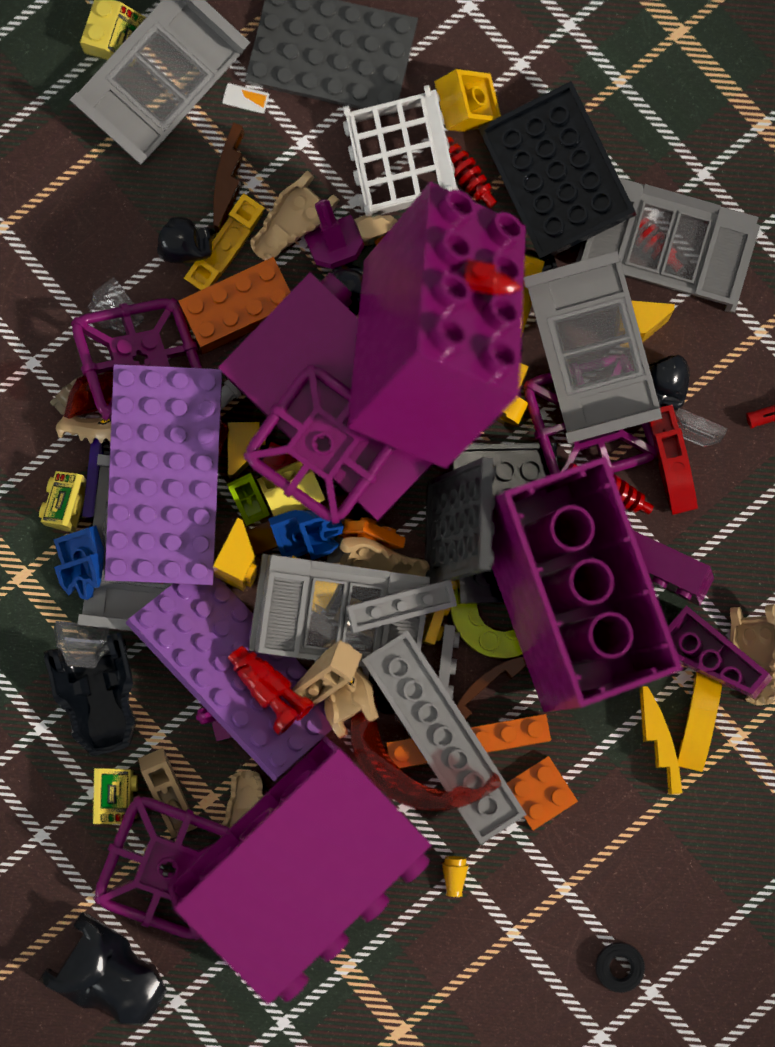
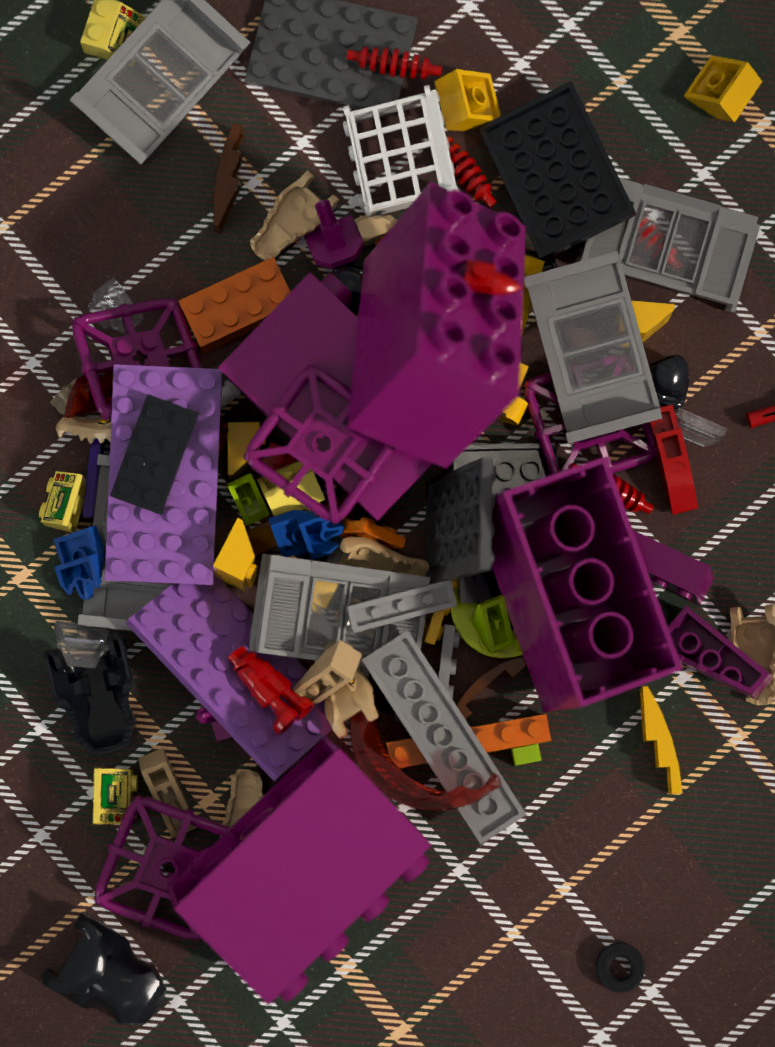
(154, 454): none -> black plate
(183, 243): black piece -> none
(226, 243): yellow slope -> none
(245, 98): white sticker -> none
(394, 62): none -> red piece
(454, 875): yellow cone -> none
(493, 623): none -> lime slope
(525, 754): none -> lime piece
(541, 793): orange plate -> none
(699, 723): yellow slope -> none
(723, 87): none -> yellow slope

